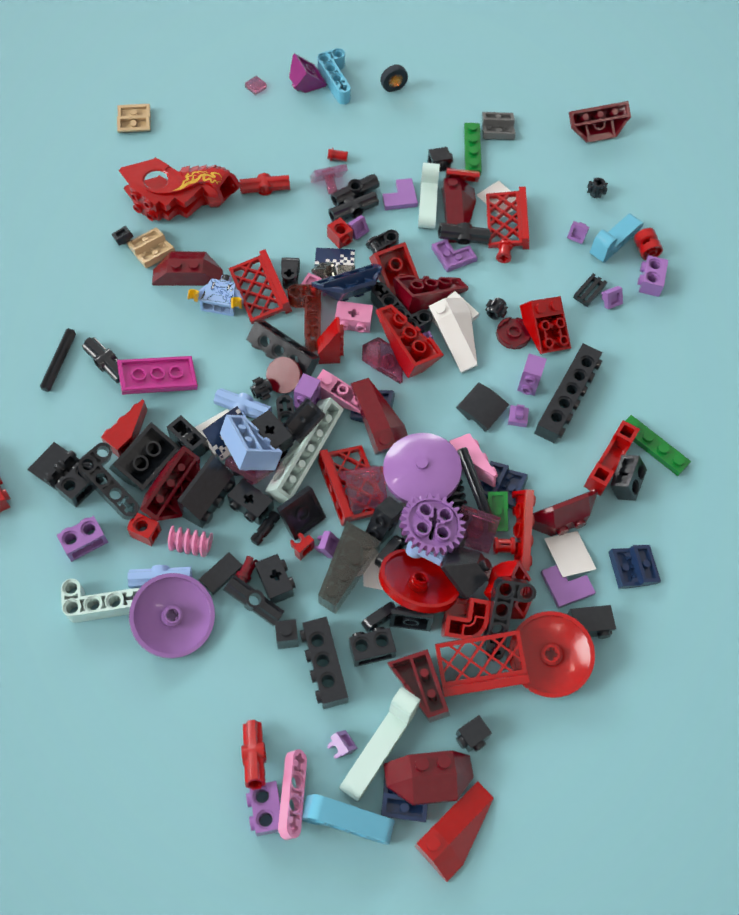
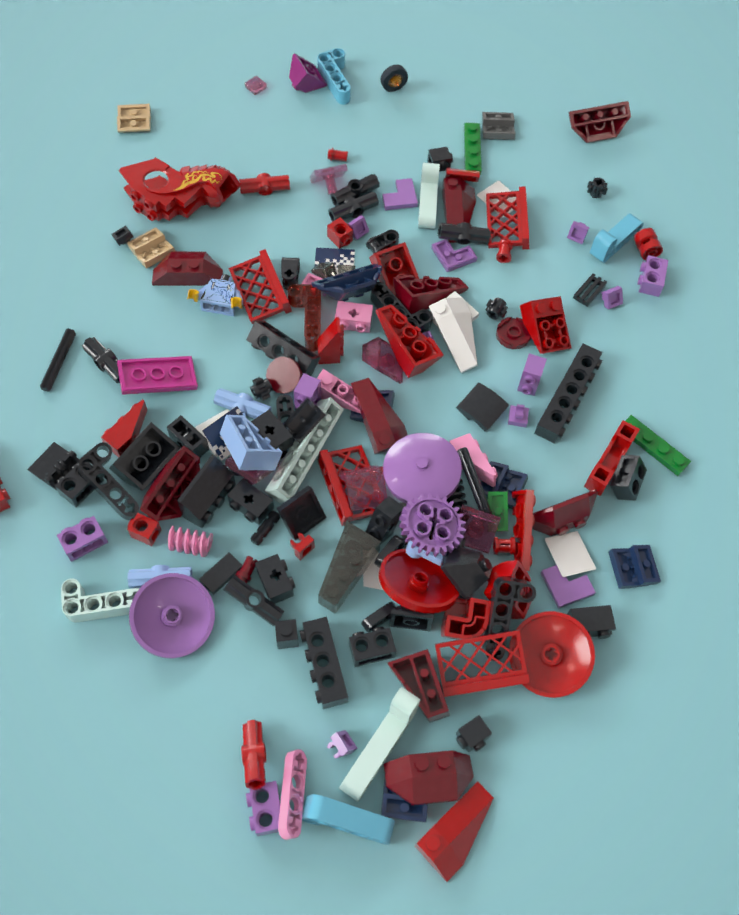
(327, 544): medium lavender tile -> none

